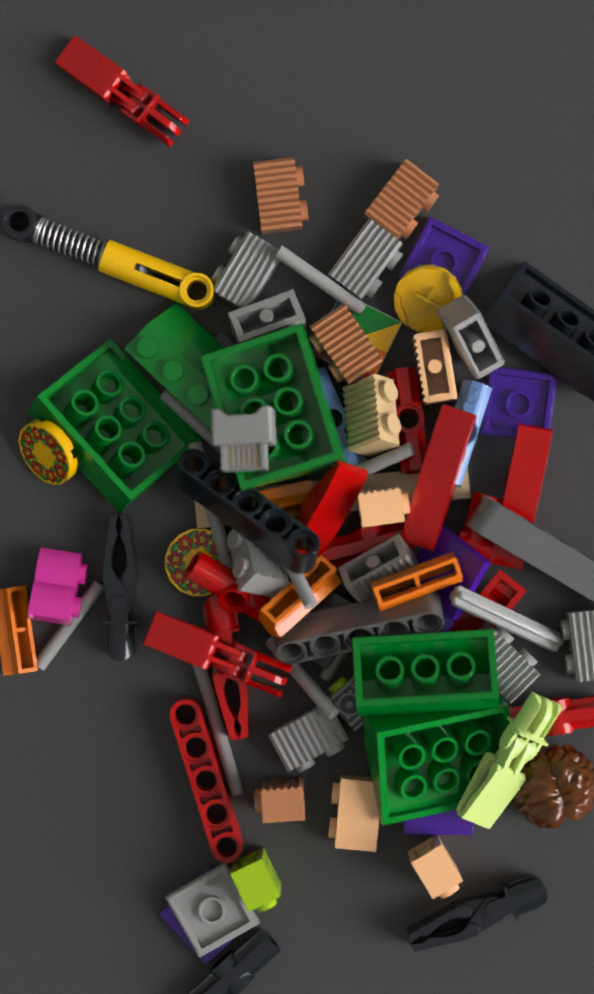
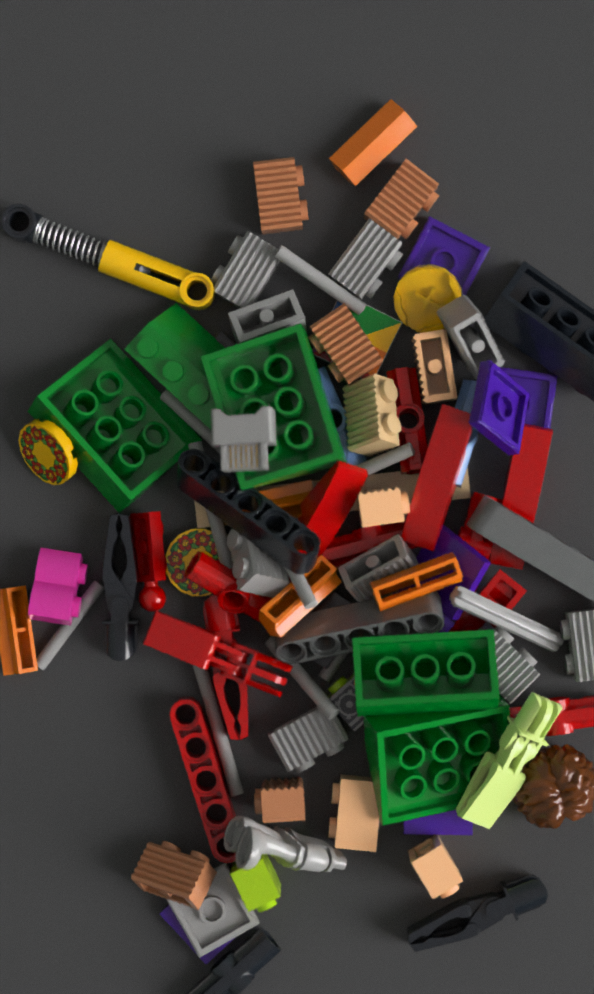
(108, 81): red arm -> none
(150, 558): none -> red plate
(173, 874): none -> nougat brick
(288, 847): none -> light grey piece
(372, 142): none -> orange piece
(499, 408): none -> dark purple tile

